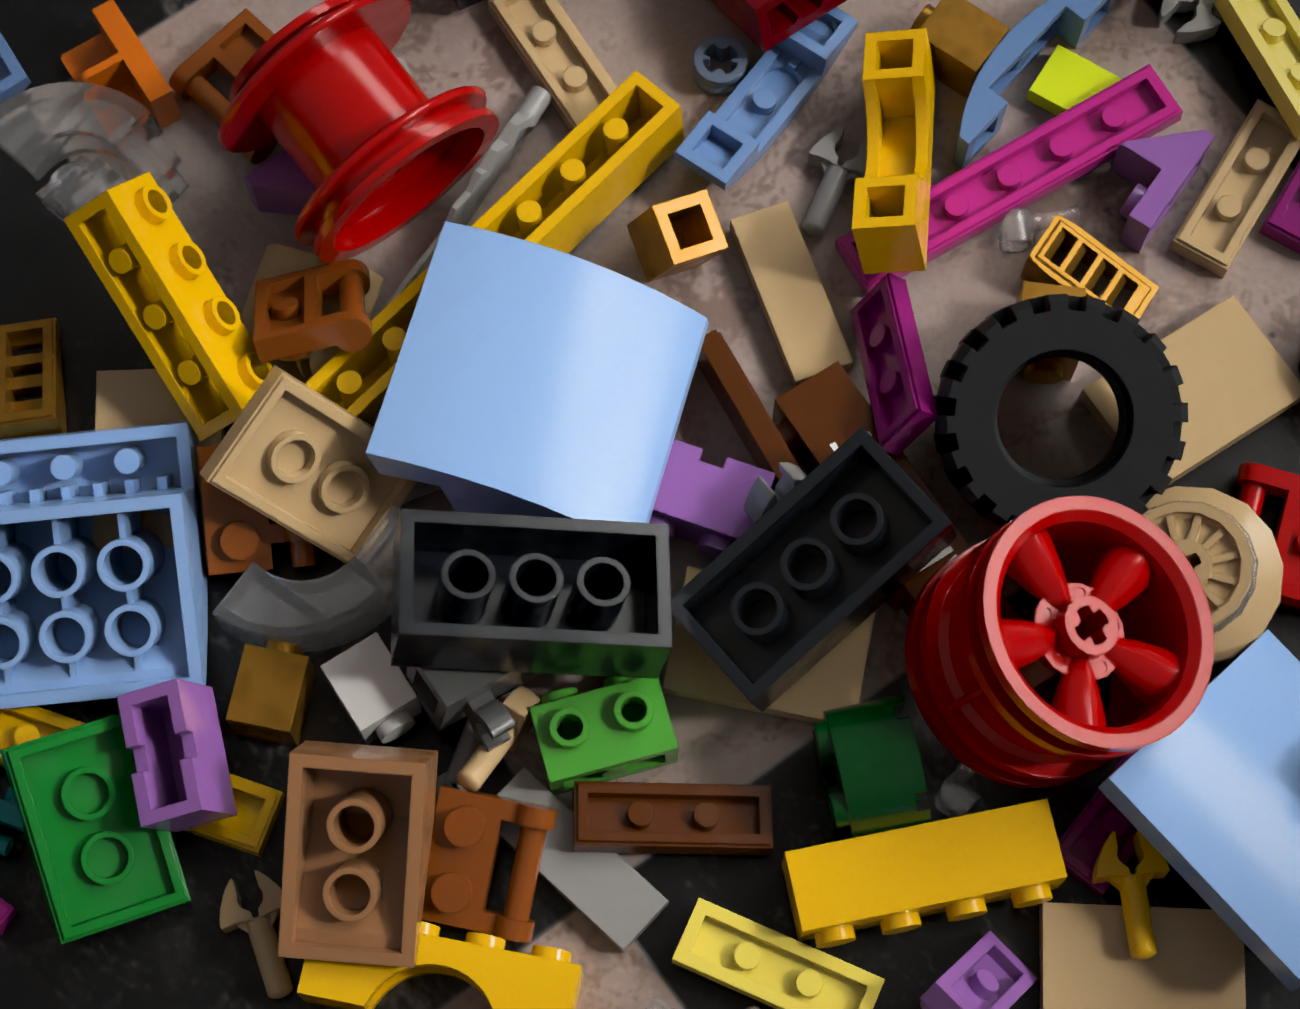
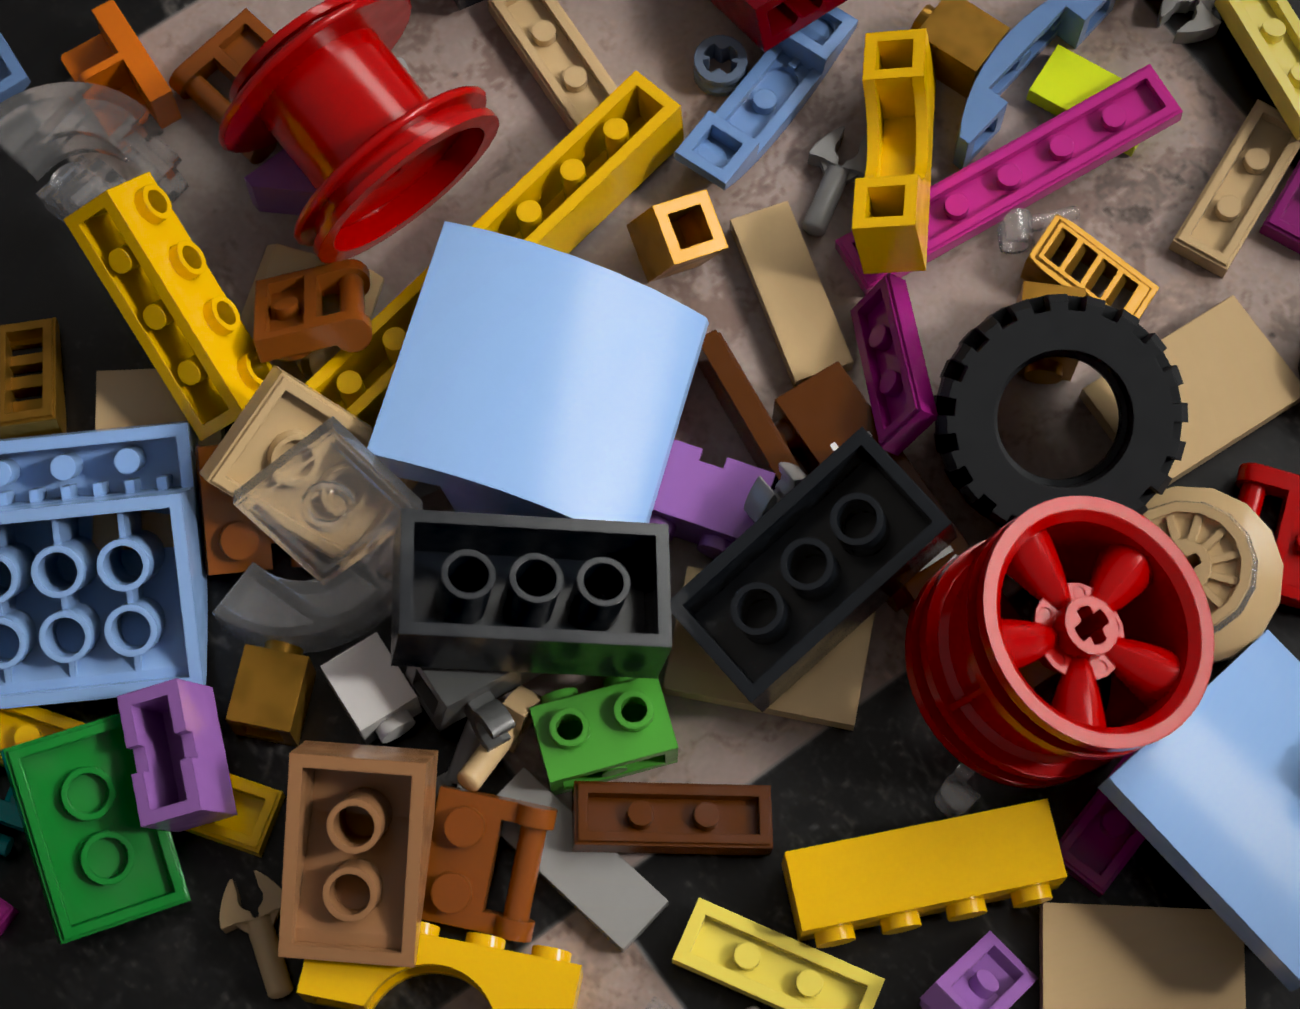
(326, 501): none -> clear tile
(486, 174): light grey sword -> none
(873, 767): dark green brick -> none
(1133, 889): yellow bar -> none
(1160, 172): medium lavender slope -> none

